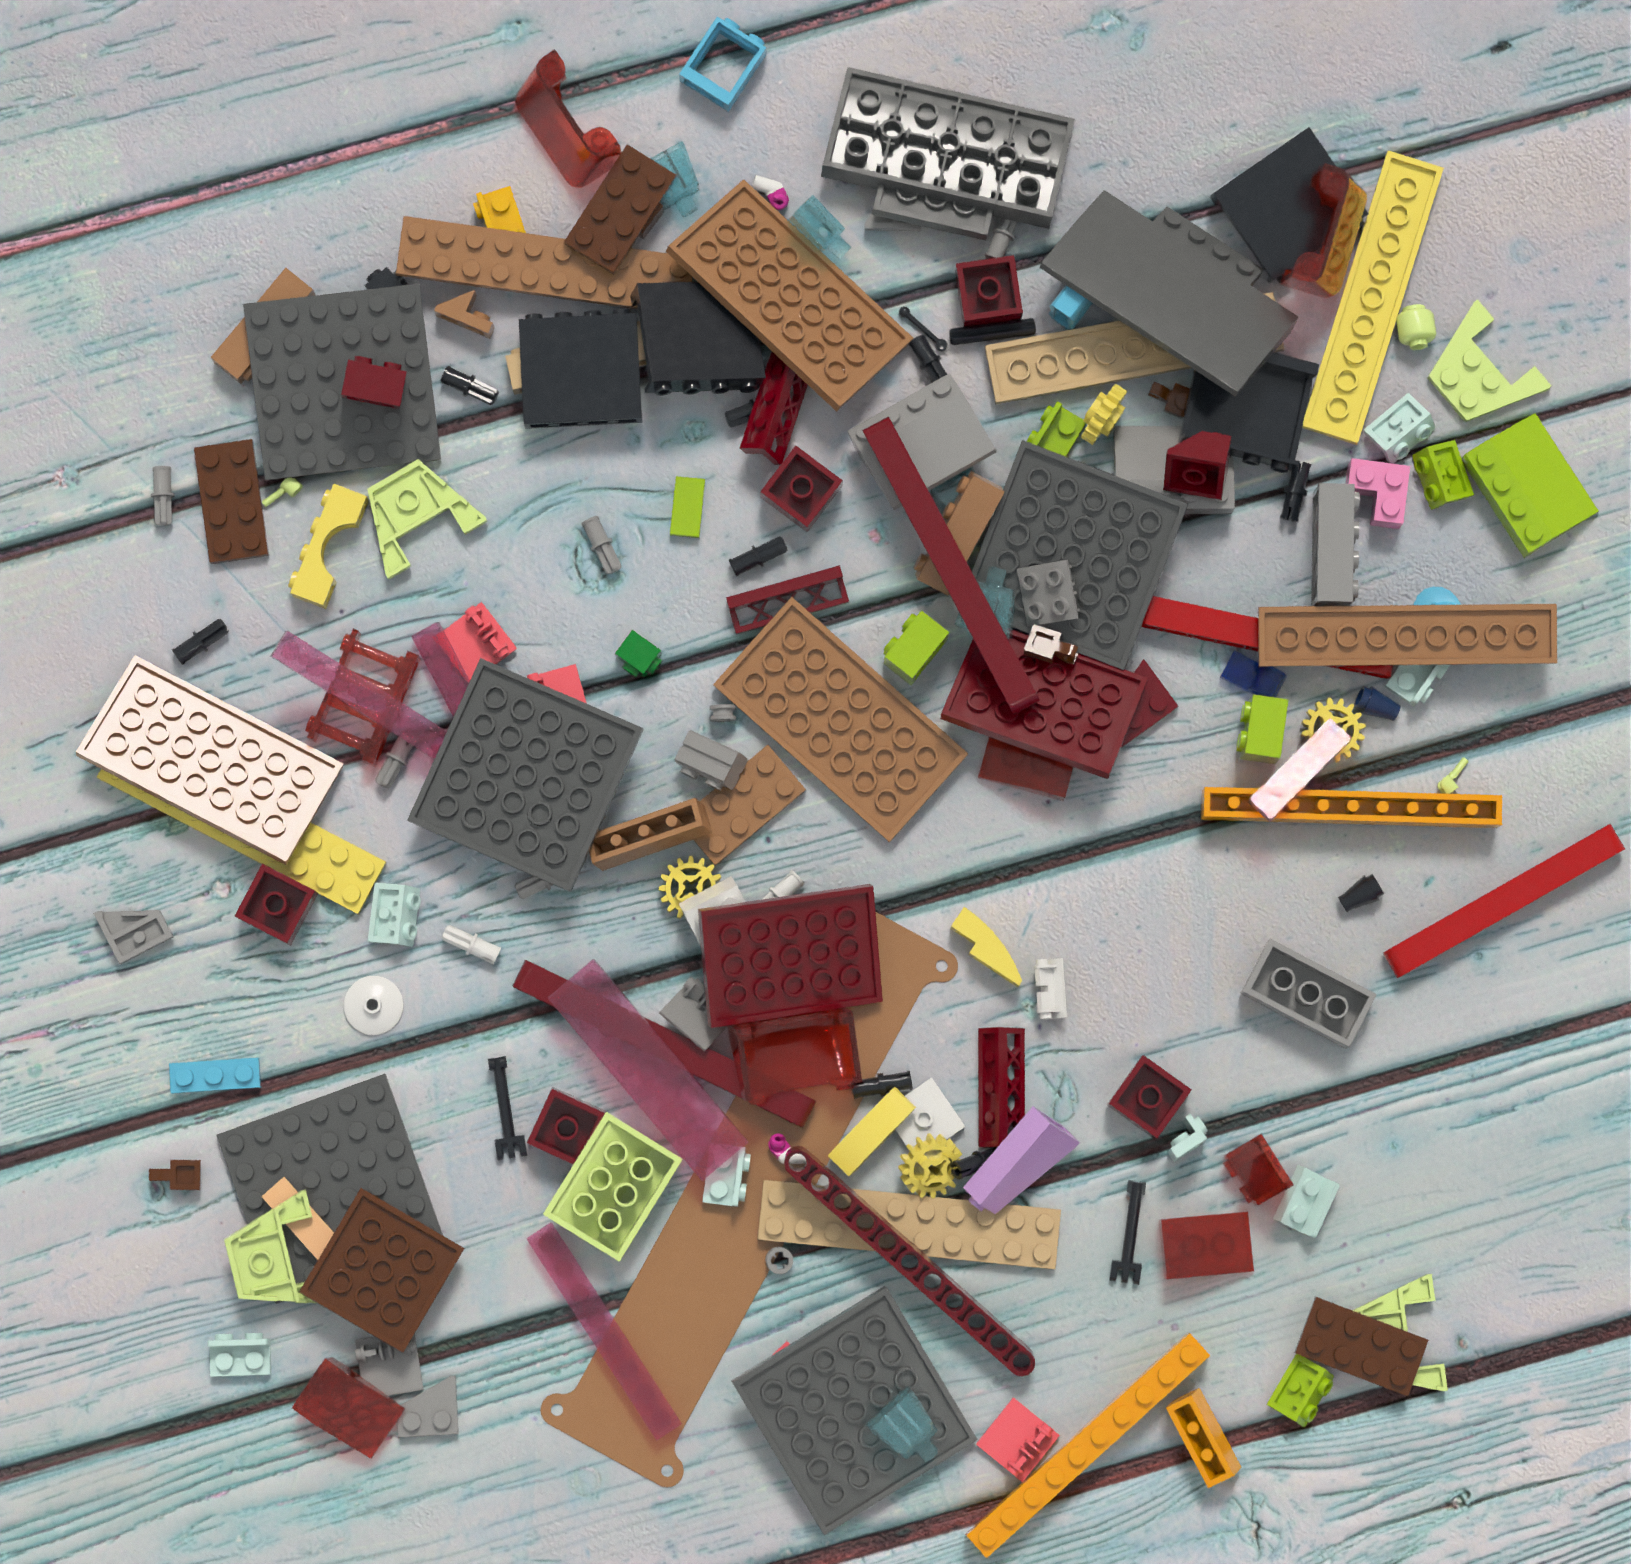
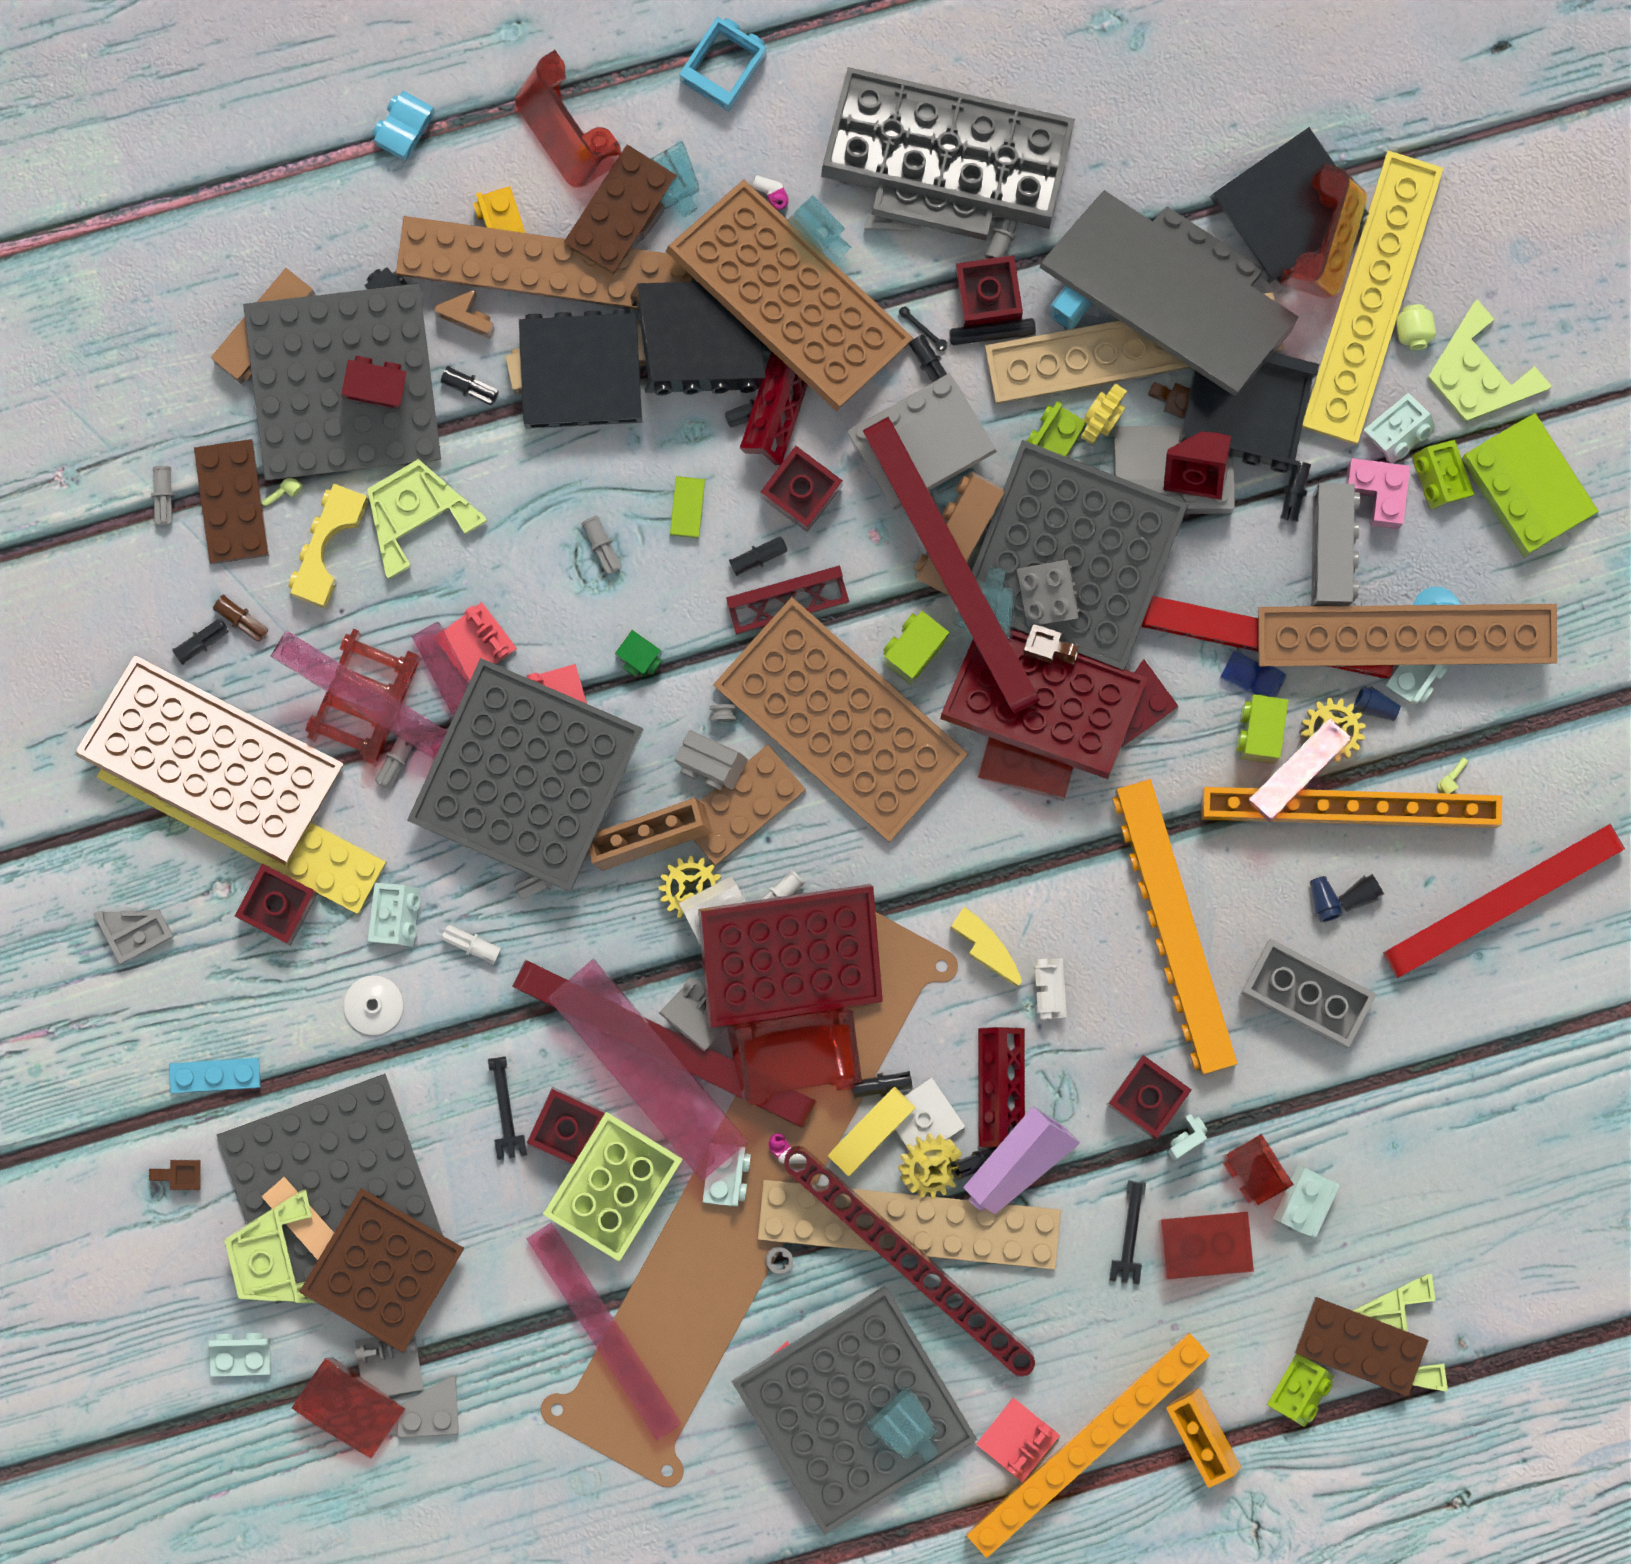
(240, 618): none -> reddish brown axle
(403, 125): none -> medium azure brick
(1175, 927): none -> light orange brick
(1325, 901): none -> dark blue cone

